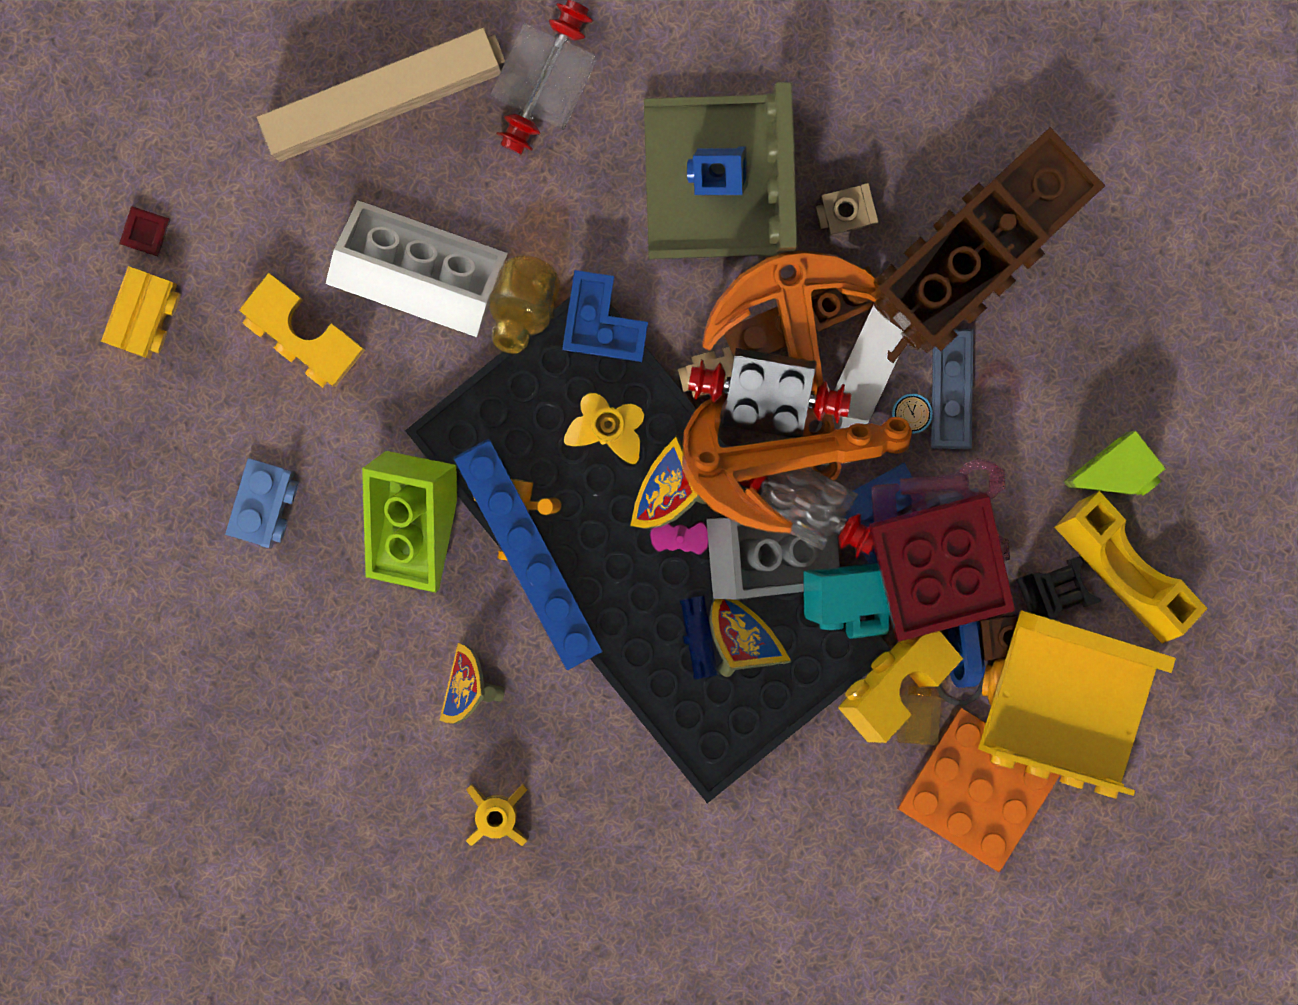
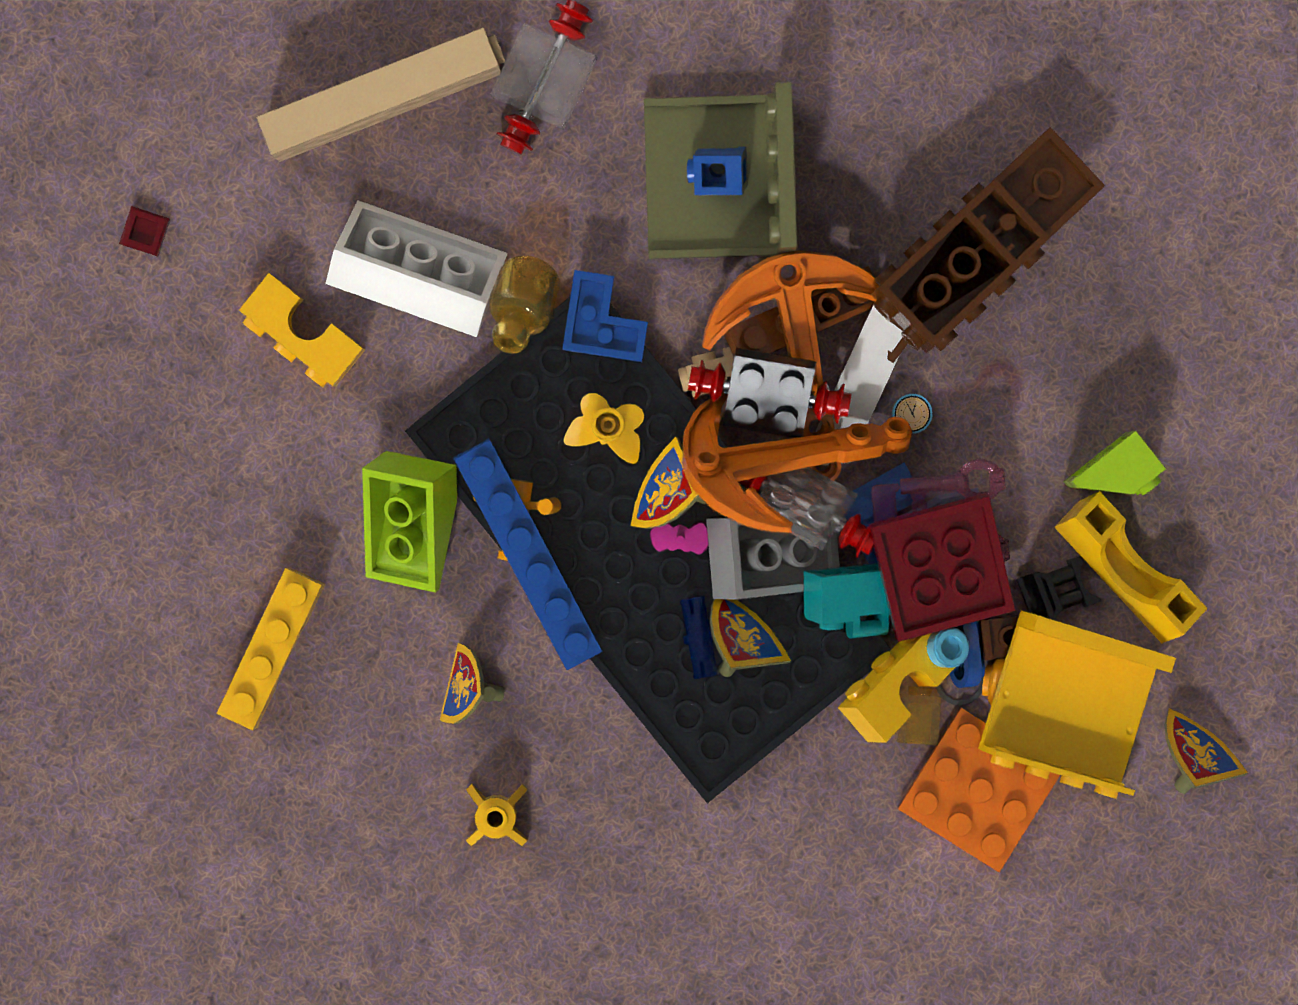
(140, 313): yellow brick -> none
(261, 503): medium blue bracket -> none
(270, 648): none -> yellow arch
(863, 210): tan brick -> none
(948, 648): none -> medium azure tile
(953, 393): sand blue tile -> none
(1198, 754): none -> shield

